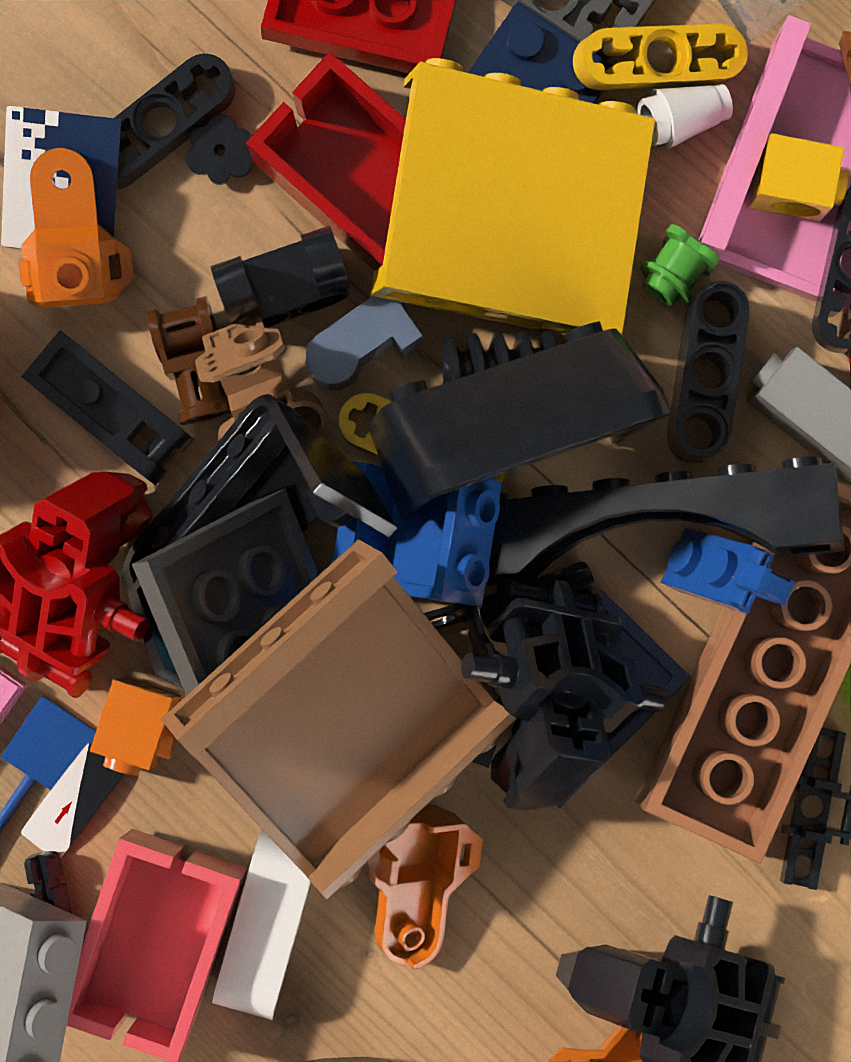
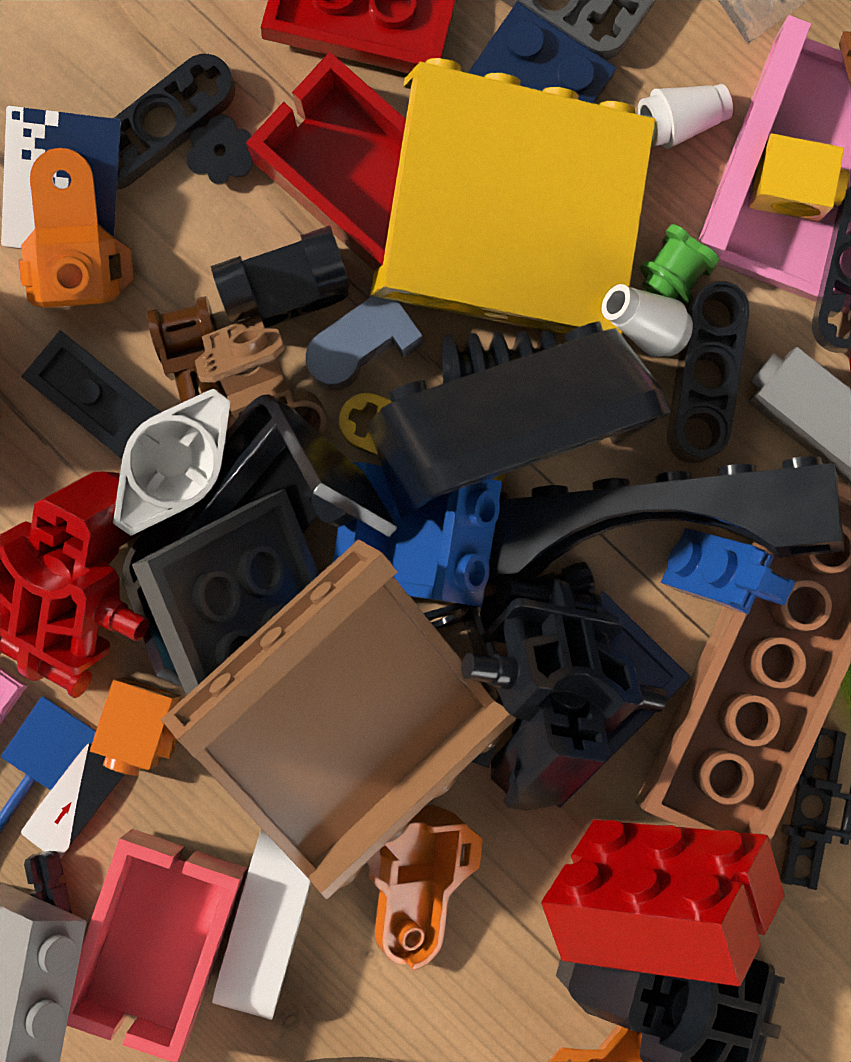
(171, 461): none -> white hat
(650, 320): none -> white cone
(665, 900): none -> red piece
(682, 41): yellow beam -> none

